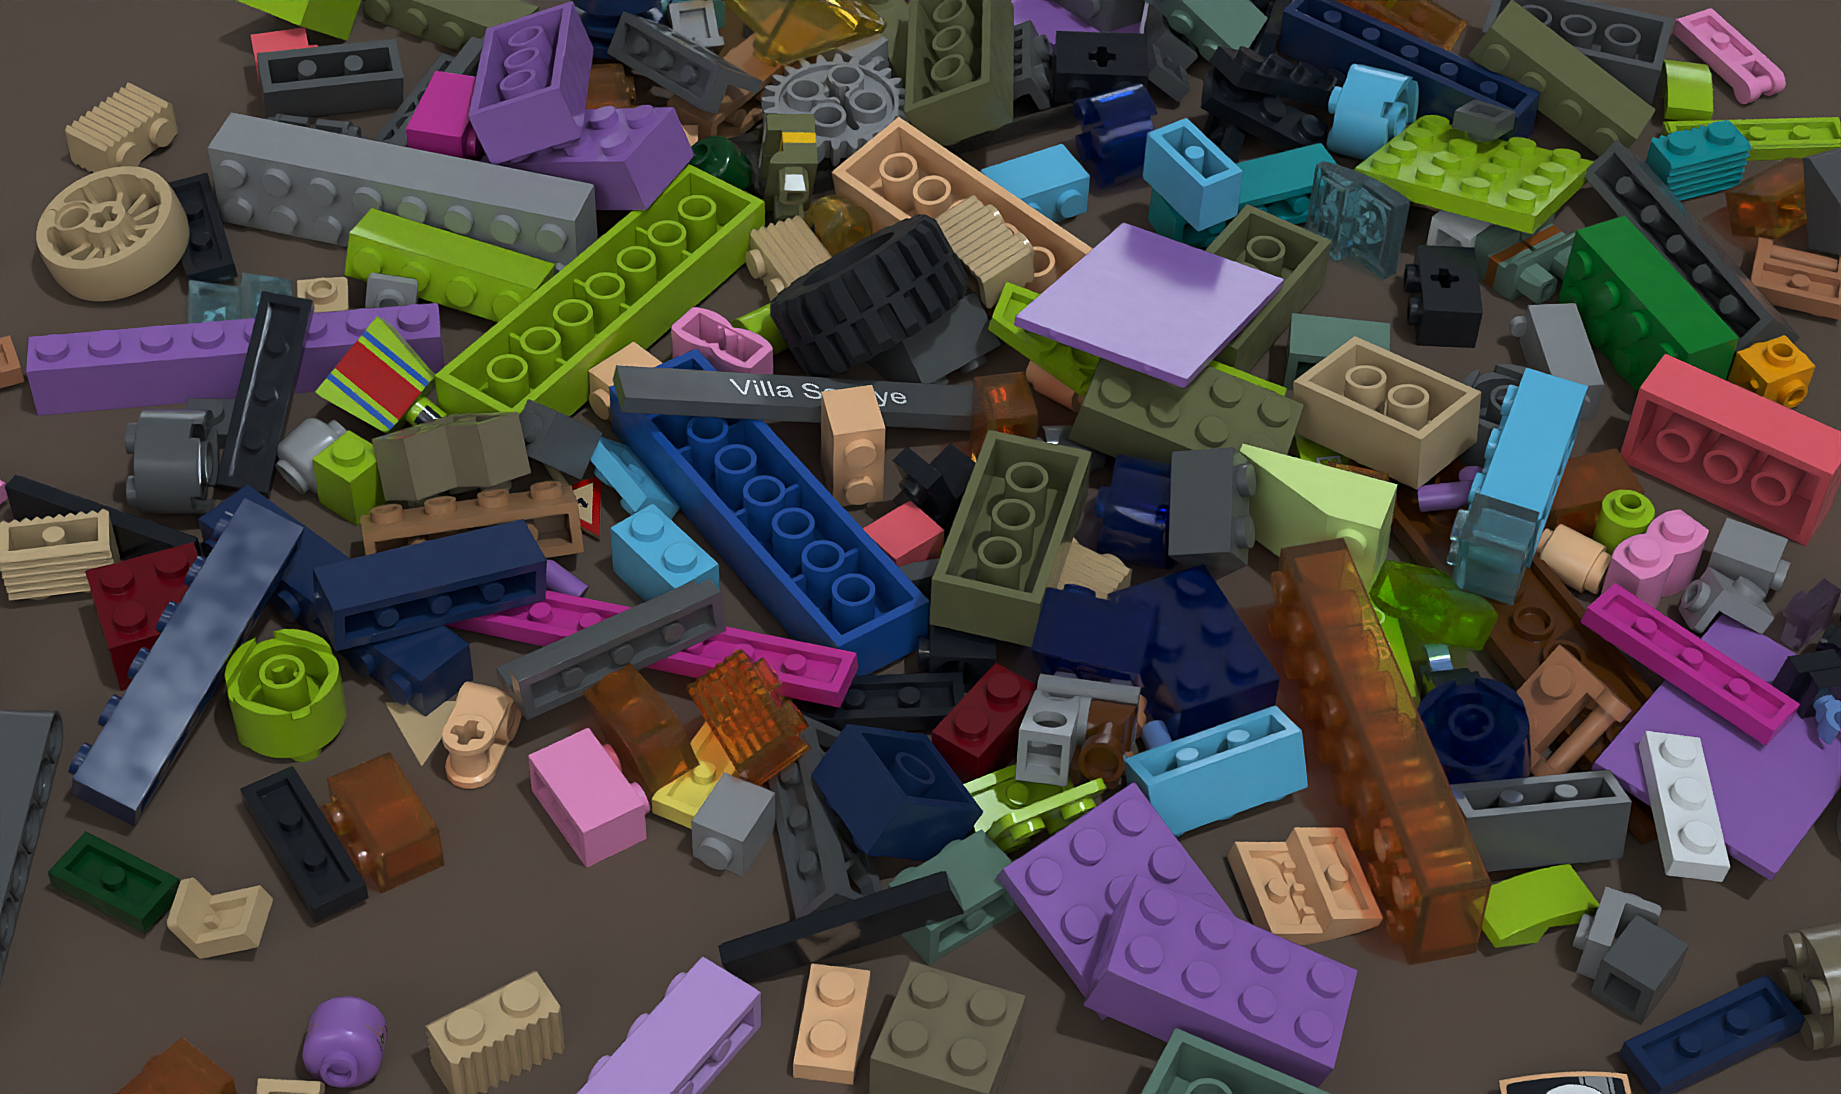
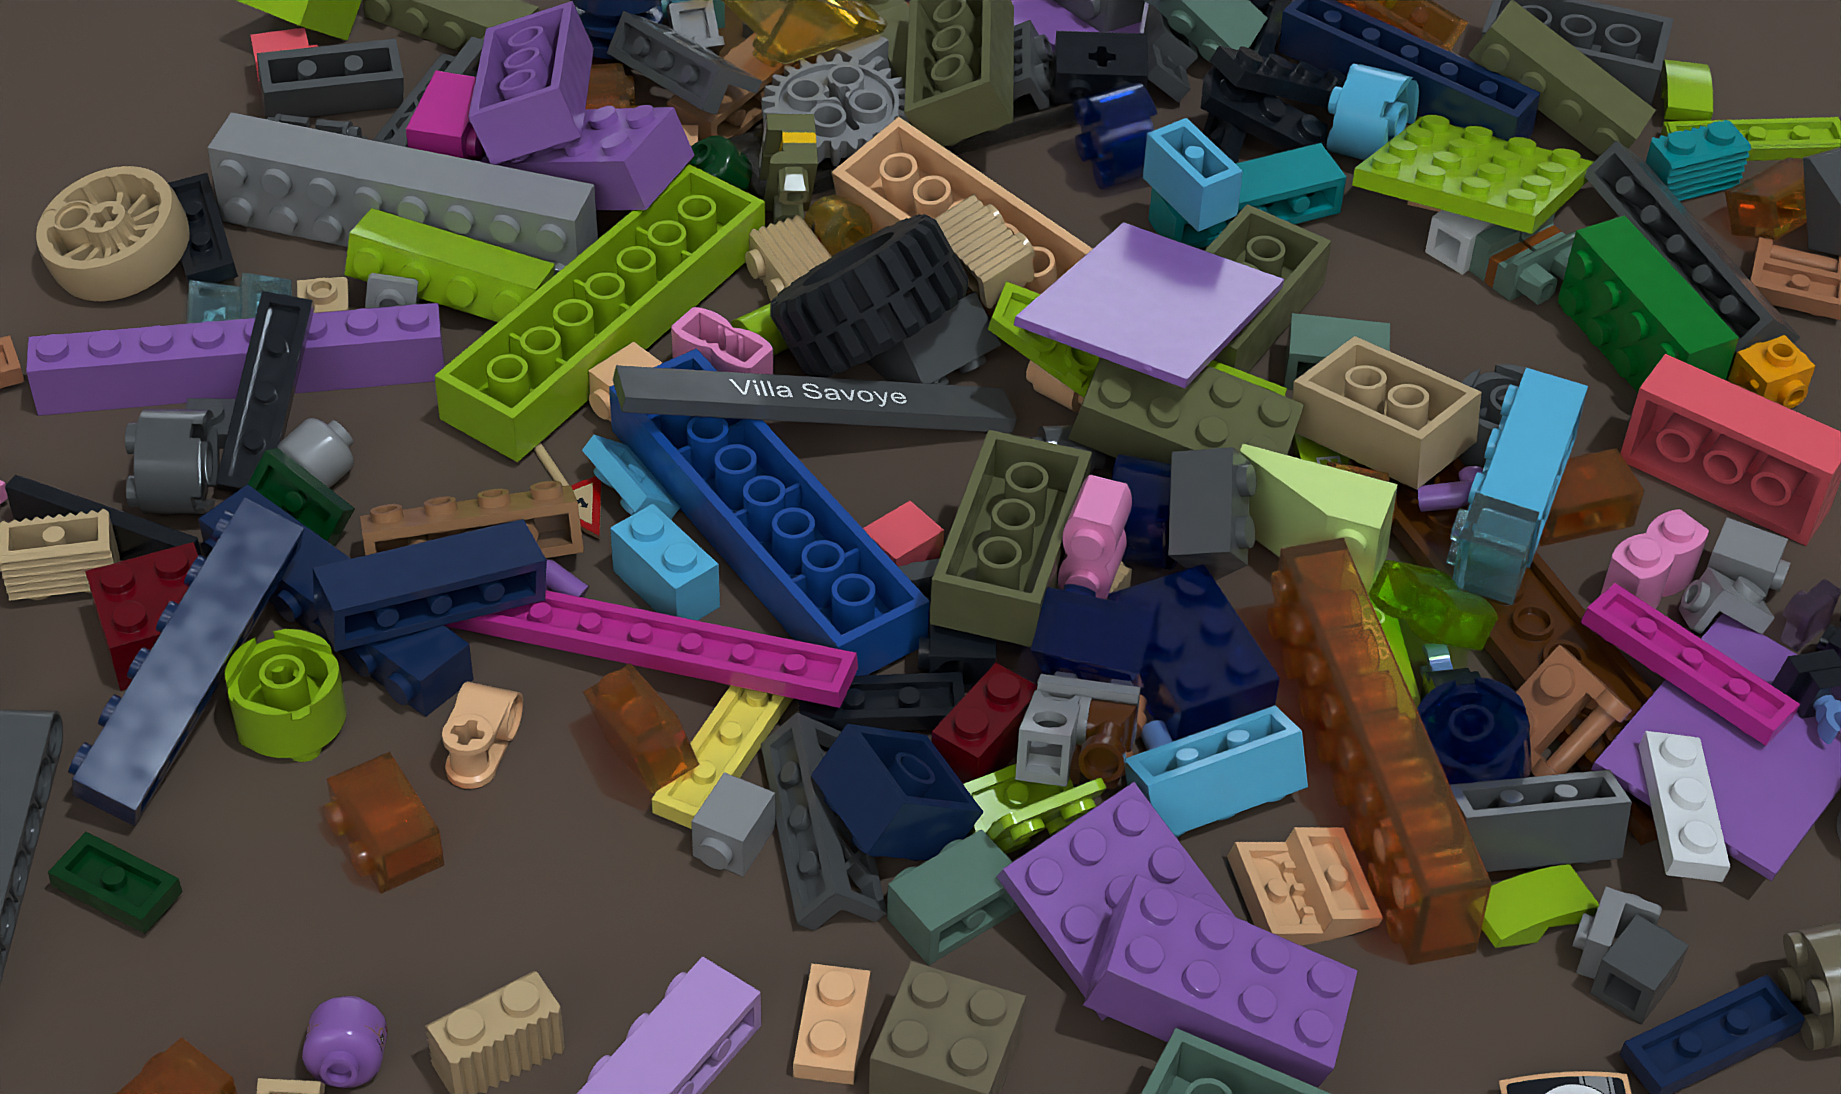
(121, 130): tan brick -> none
(218, 922): tan bracket -> none
(301, 495): none -> dark green plate
(304, 844): black plate -> none
(349, 477): lime brick -> none
(382, 381): torso -> none
(421, 731): tan piece -> none
(451, 455): dark tan brick -> none
(557, 439): dark grey brick -> none
(589, 796): bright pink brick -> none
(633, 636): dark grey fence -> none
(749, 717): clear orange brick -> none
(842, 928): black tile -> none
(852, 445): light nougat brick -> none
(935, 485): black brick -> none
(1001, 405): clear orange brick -> none
(1045, 181): medium azure brick -> none
(1095, 535): none -> bright pink brick
(1358, 217): clear light blue slope -> none
(1444, 296): black brick -> none
(1483, 120): dark grey plate -> none
(1559, 346): light grey brick -> none
(1574, 558): light nougat brick -> none
(1621, 517): lime brick -> none
(1730, 55): bright pink plate -> none

